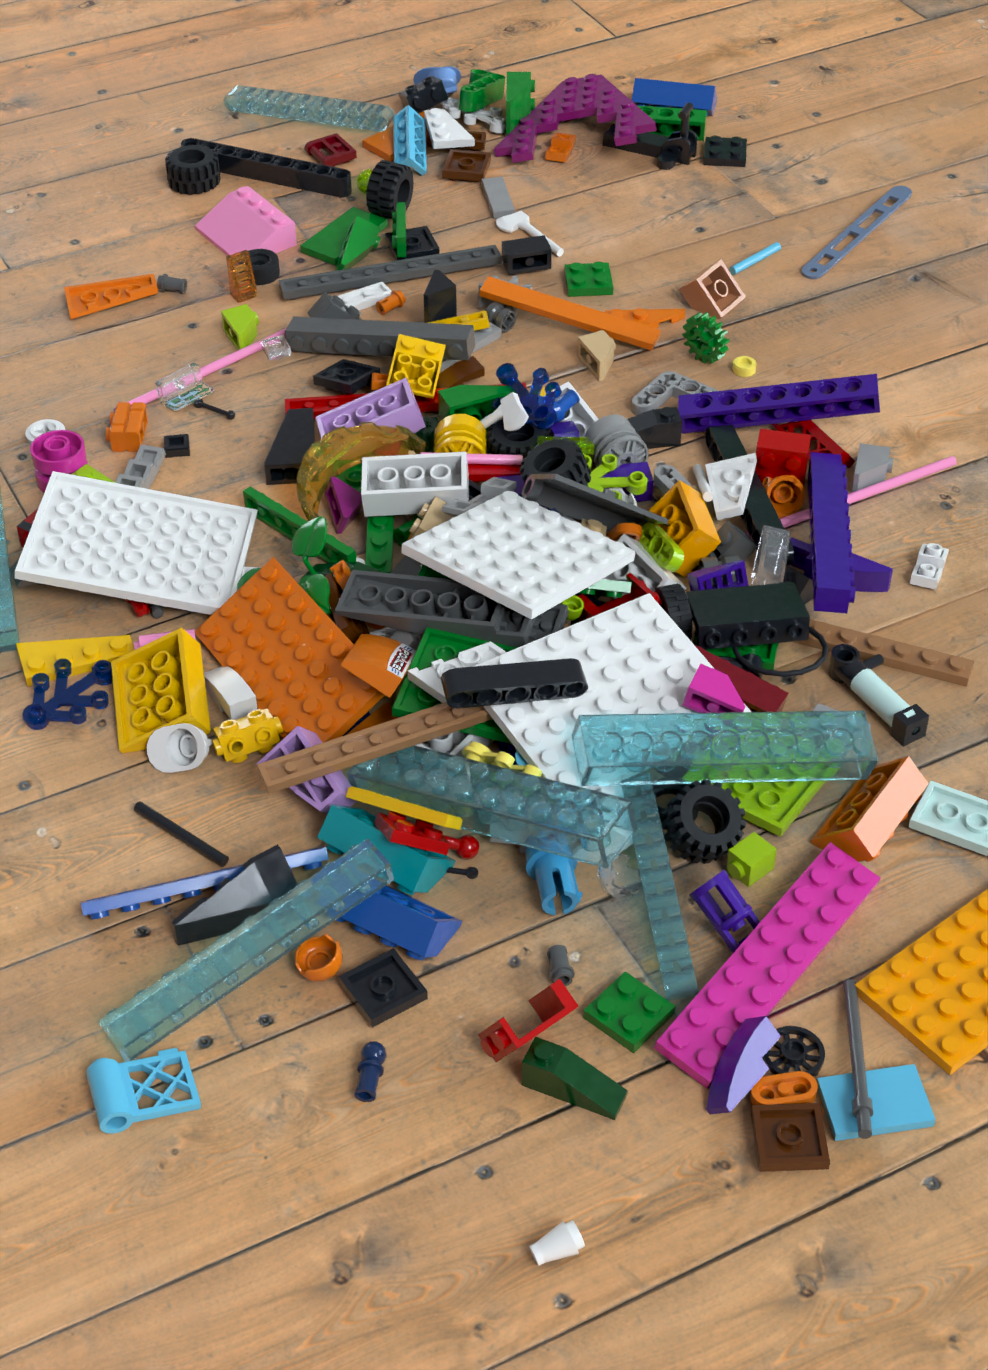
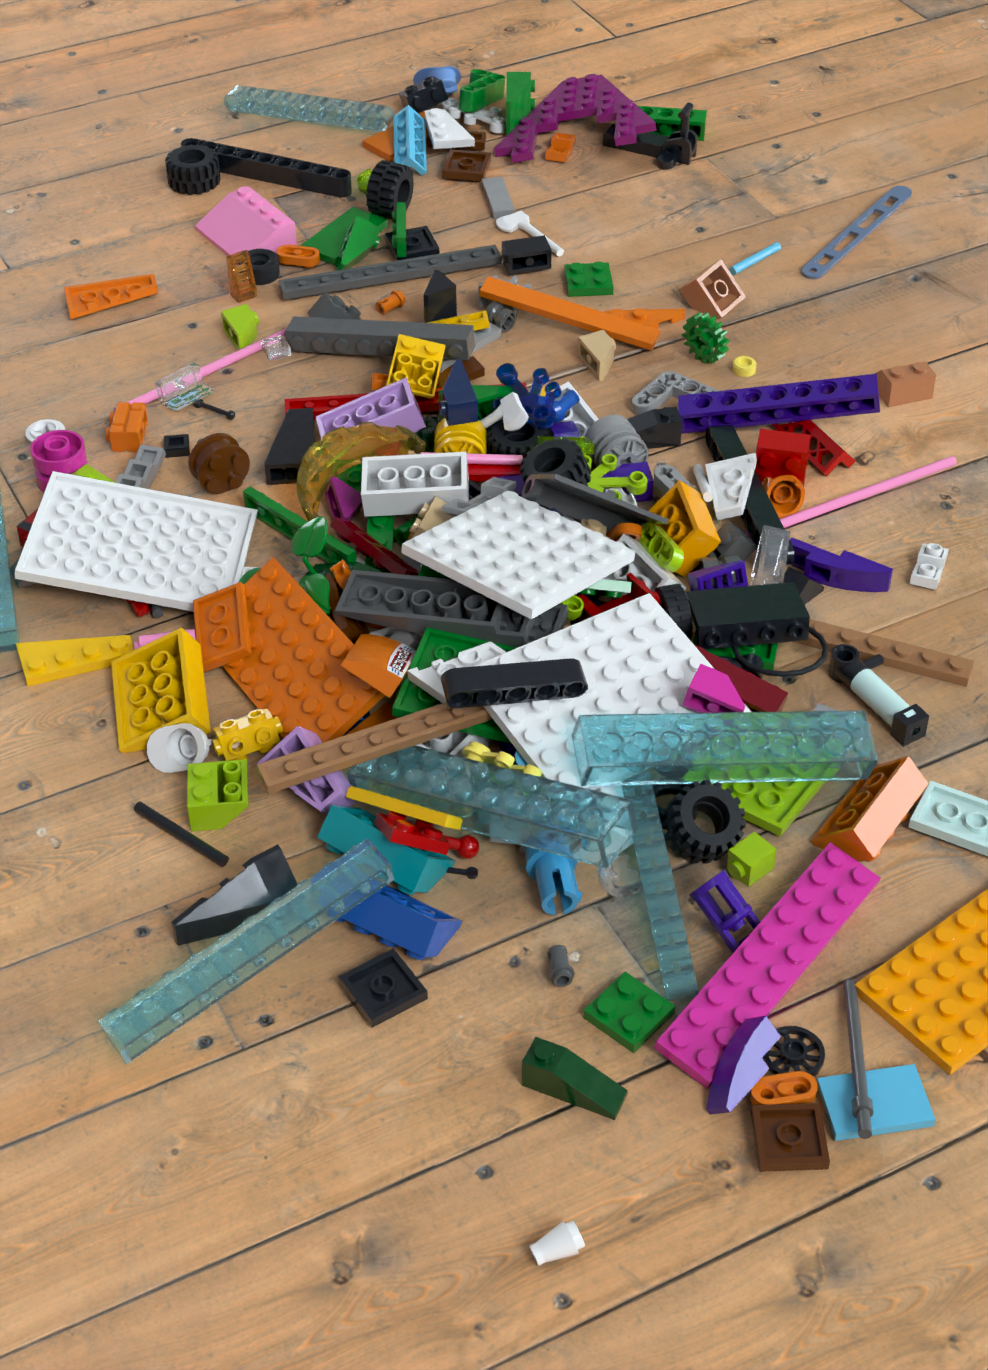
(64, 696): clear blue plant -> none
(115, 1096): medium azure piece -> none
(171, 284): dark grey pin -> none
(189, 886): plate -> none
(216, 793): none -> lime slope
(218, 463): none -> reddish brown wheel
(222, 626): none -> orange tile
(230, 692): white slope -> none
(298, 255): none -> orange plate
(319, 958): orange hair -> none
(335, 146): dark red plate -> none
(345, 376): black plate -> none
(366, 296): white tile -> none
(370, 1069): dark blue pin -> none
(371, 547): none -> dark red plate
(459, 398): none -> dark blue slope
(550, 1006): red panel -> none
(674, 95): blue slope -> none
(725, 151): black plate -> none
(830, 534): dark purple brick -> none
(871, 466): light grey slope -> none
(906, 383): none -> nougat slope

